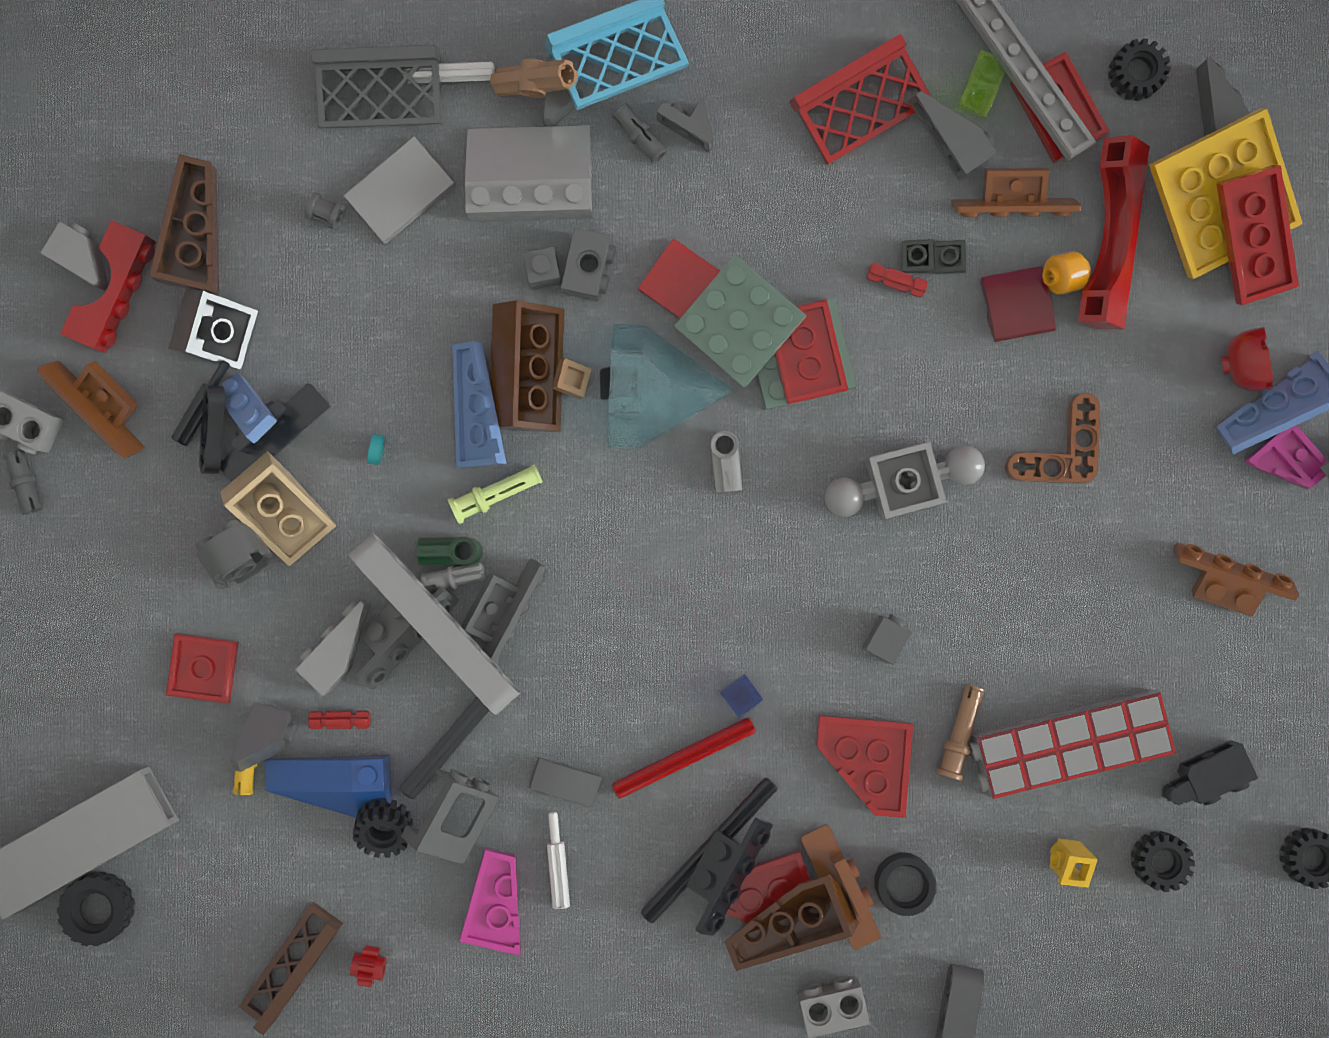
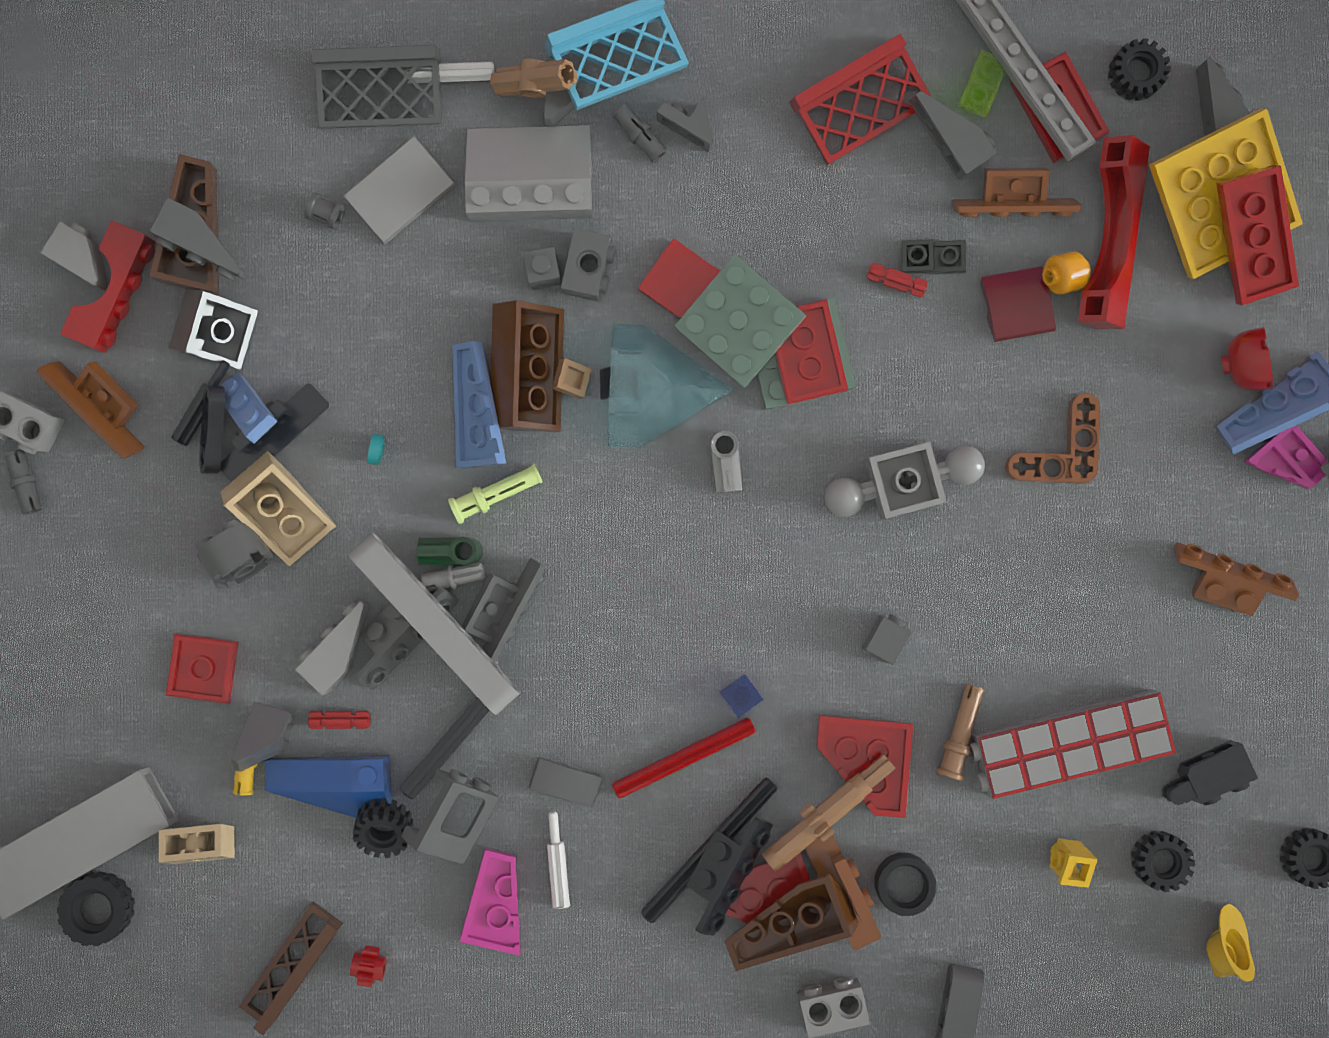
(187, 230): none -> dark grey slope
(196, 844): none -> tan brick
(819, 819): none -> medium nougat piece
(1229, 946): none -> yellow piece

